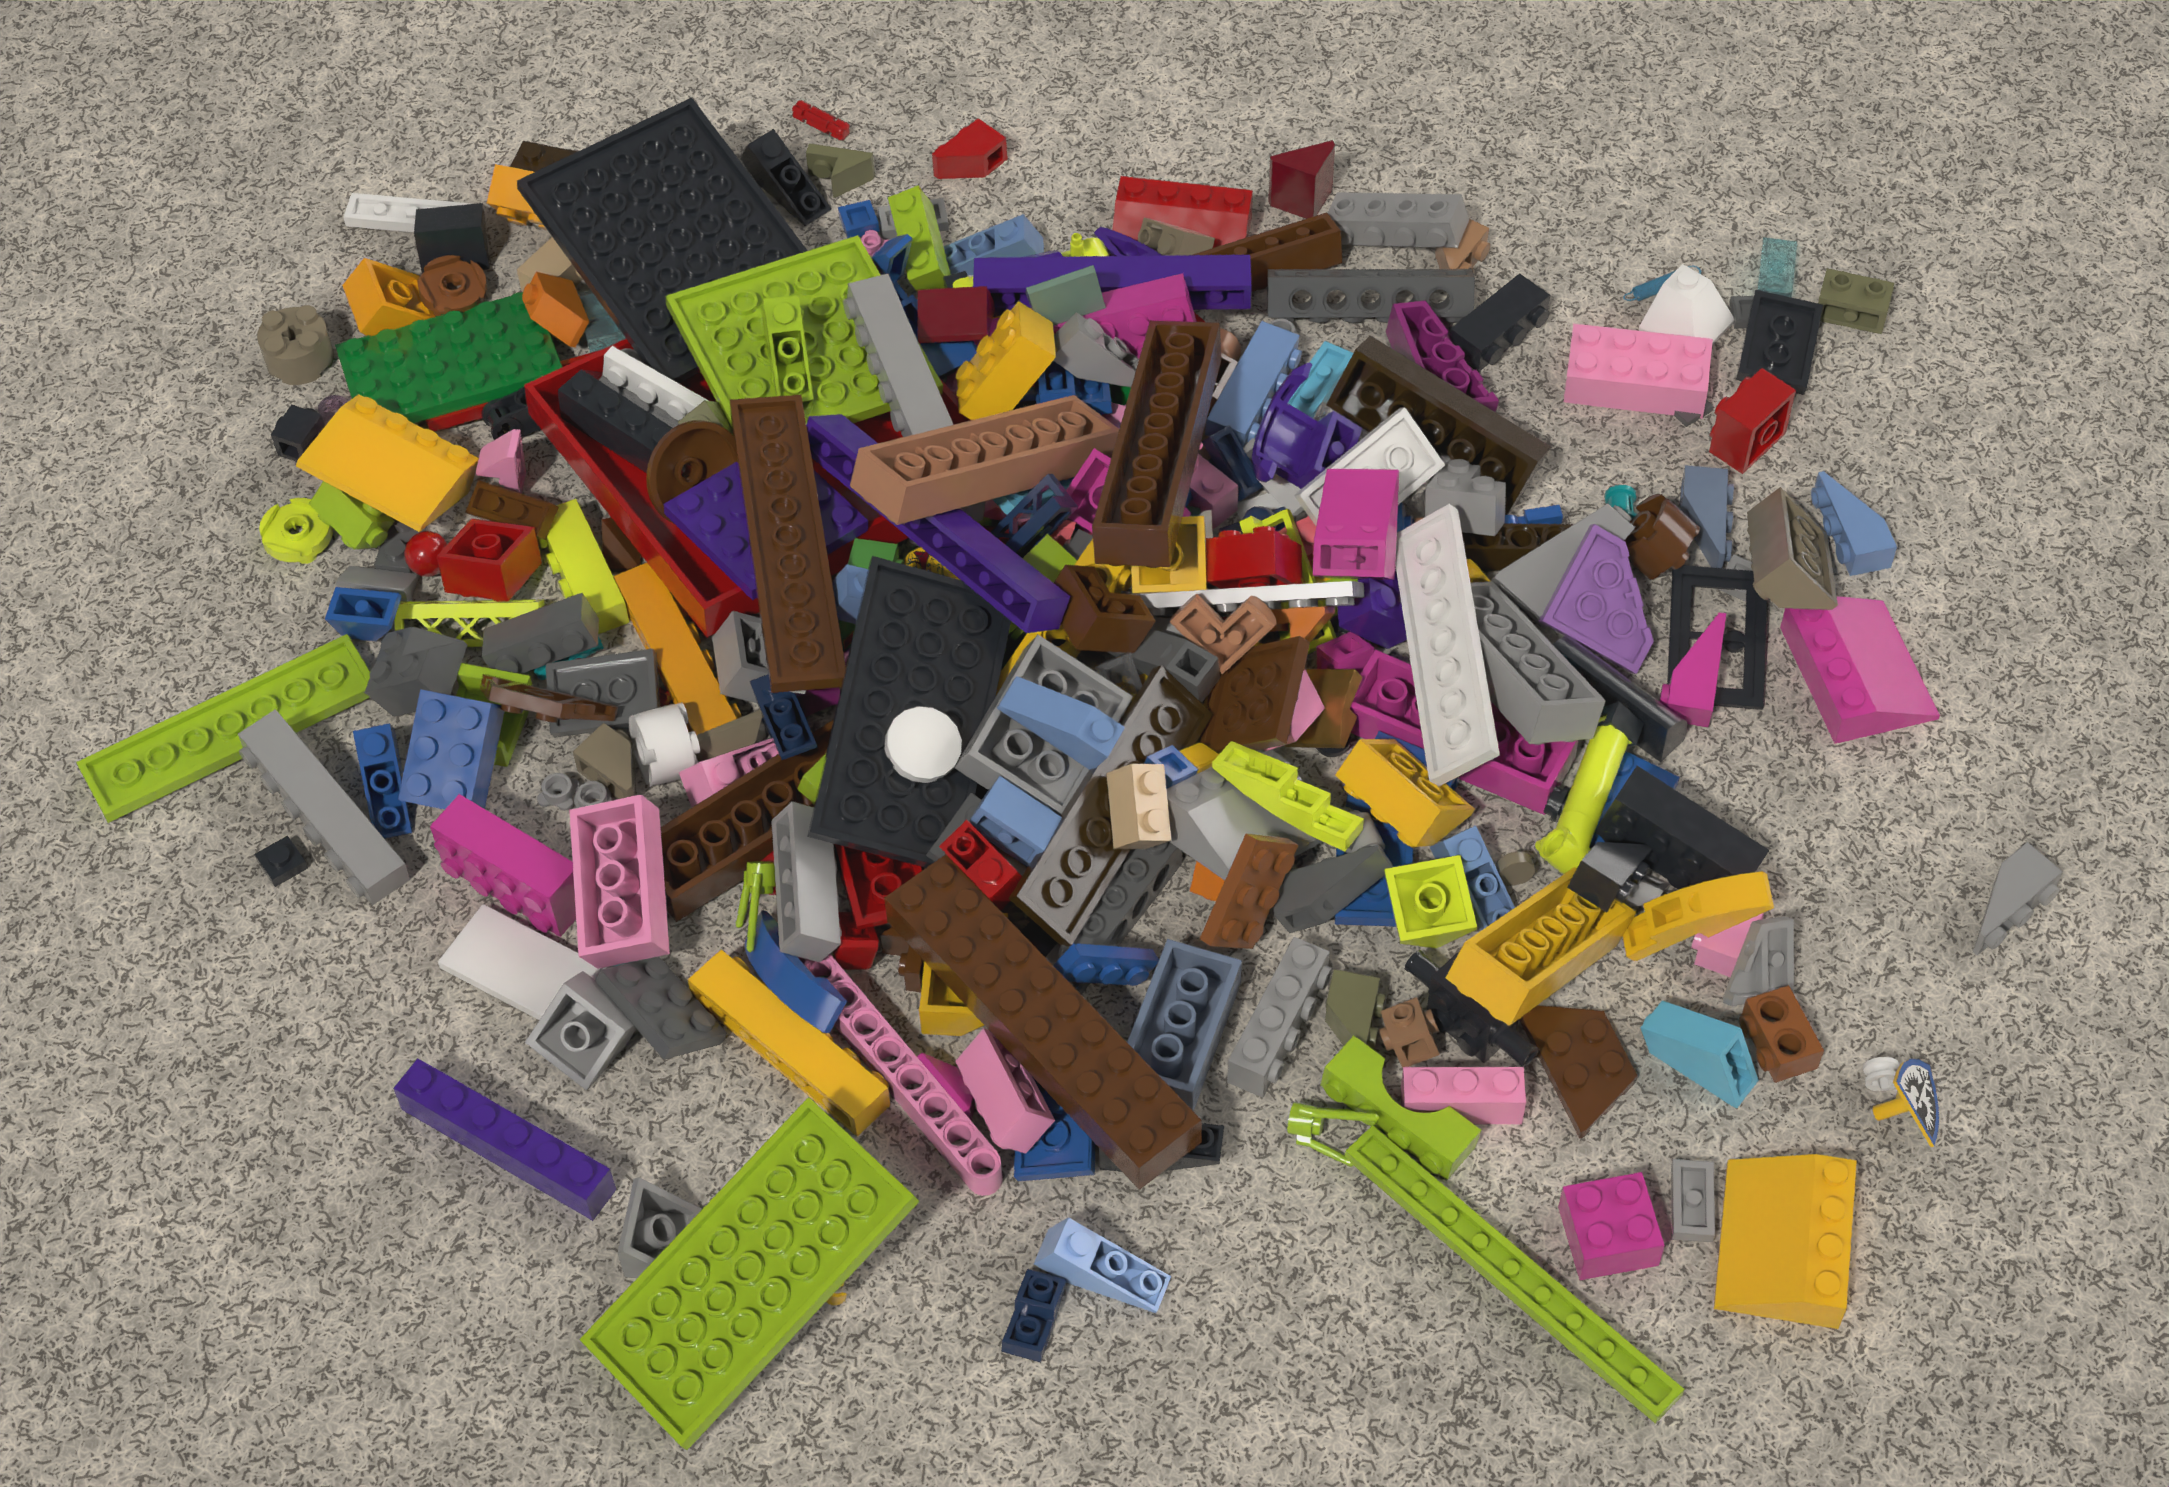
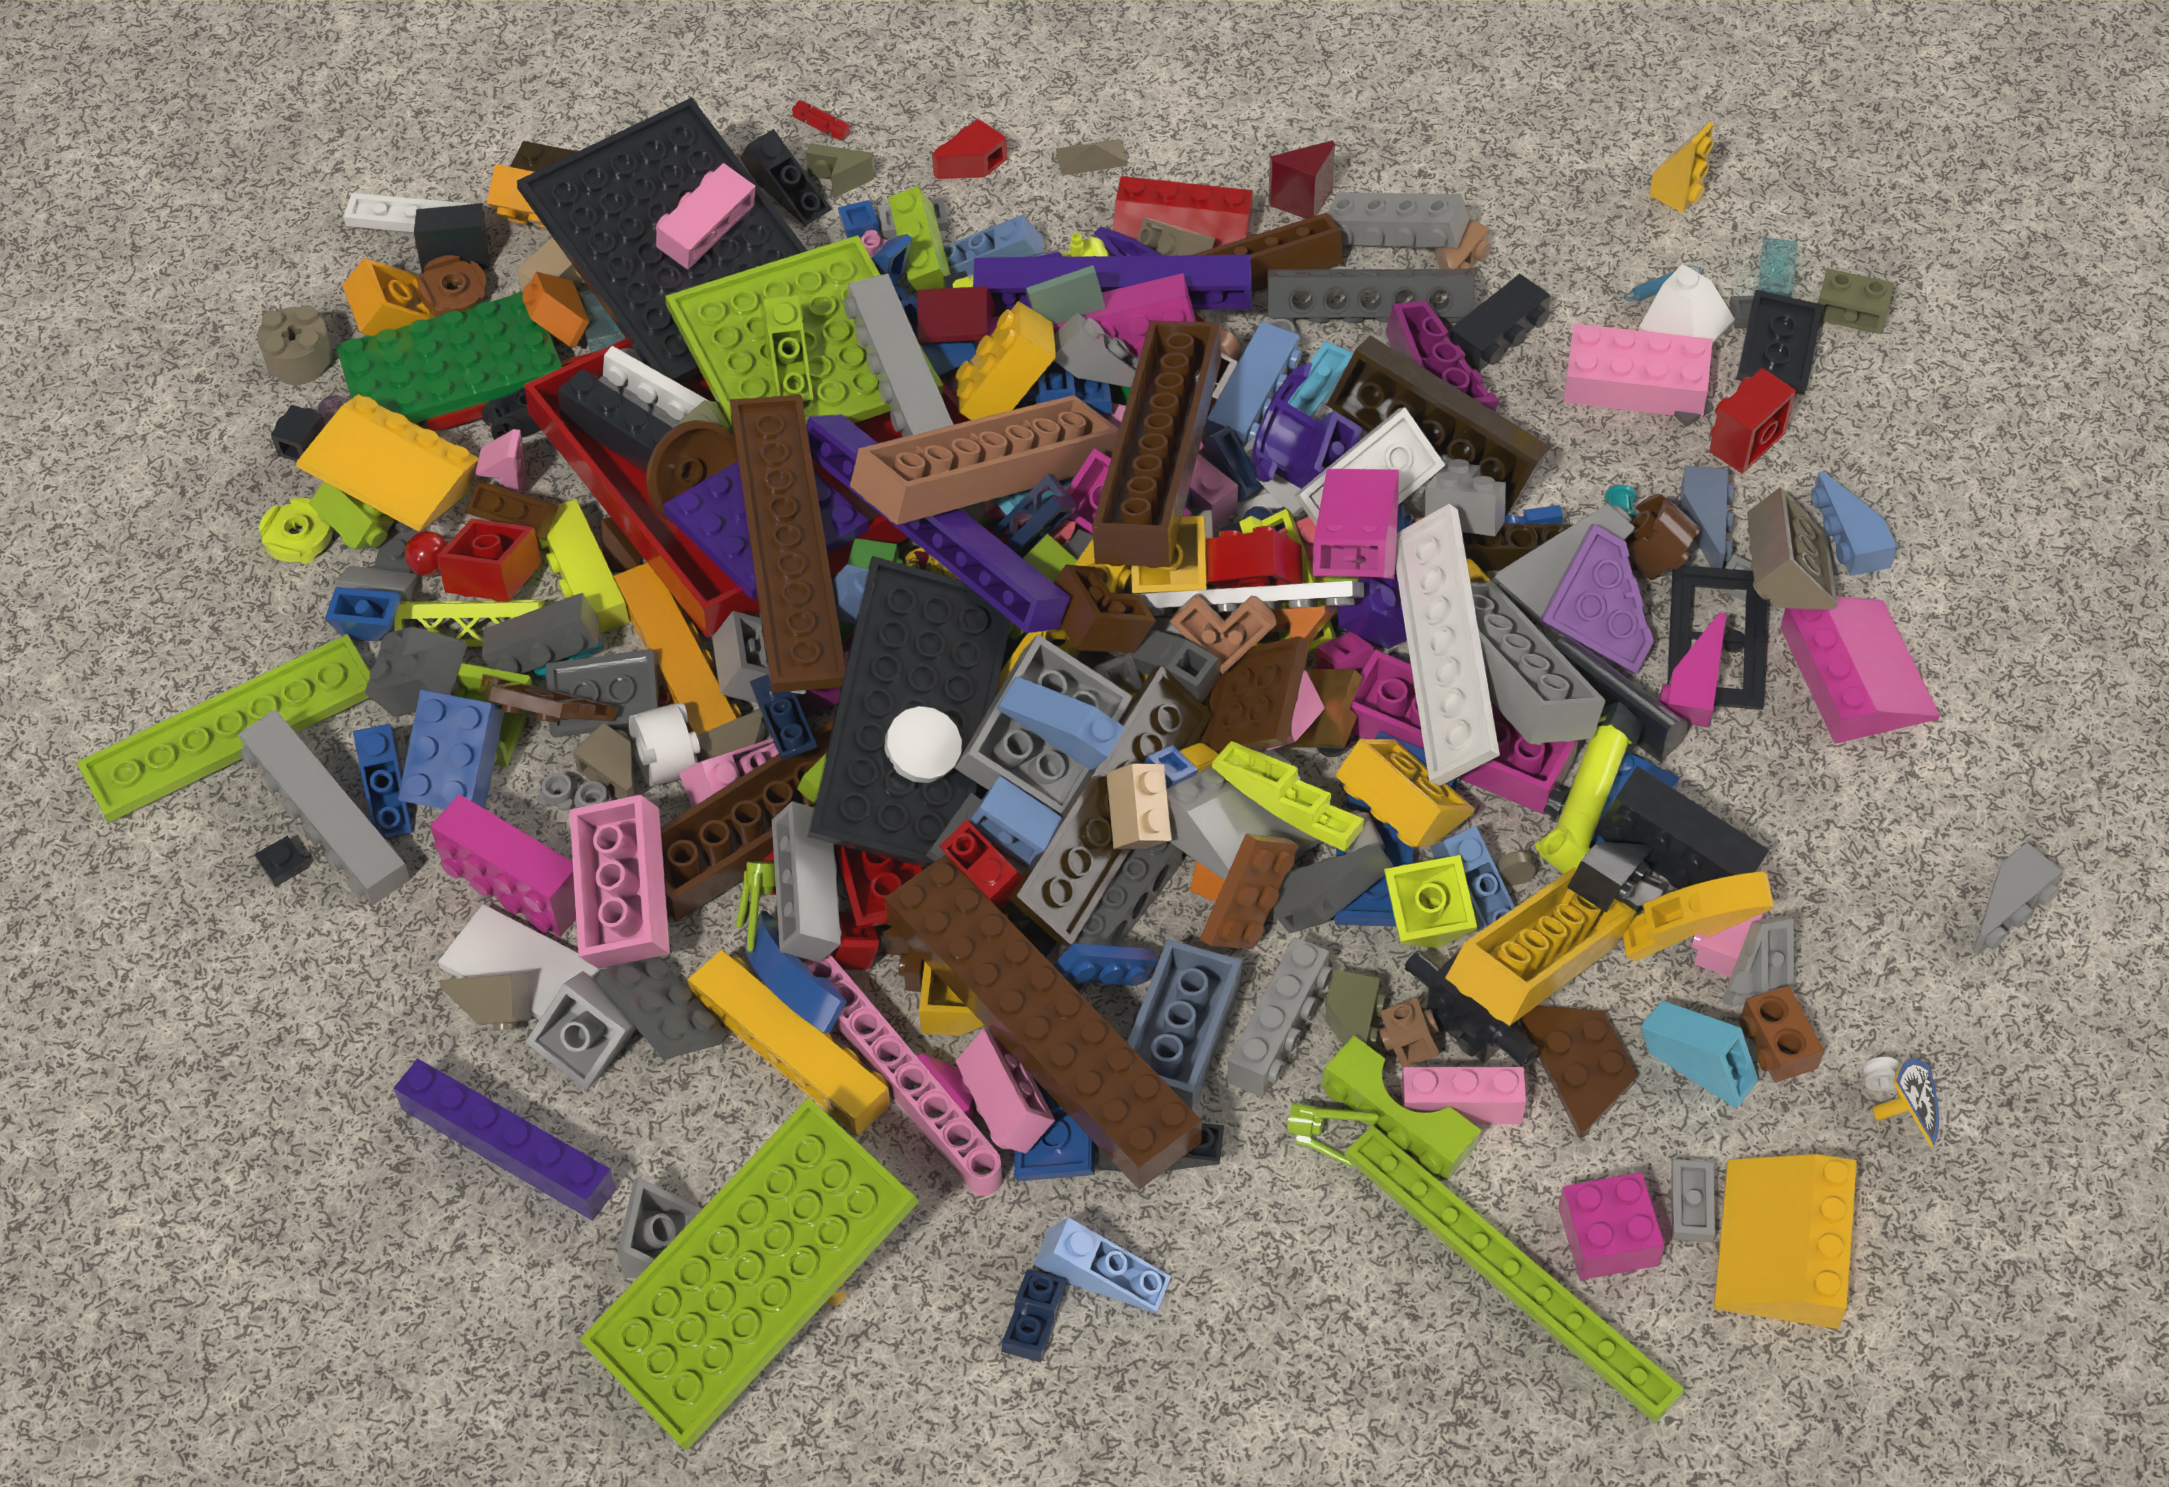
(492, 999): none -> dark tan slope
(704, 215): none -> bright pink brick
(1091, 157): none -> dark tan slope
(1682, 173): none -> yellow slope

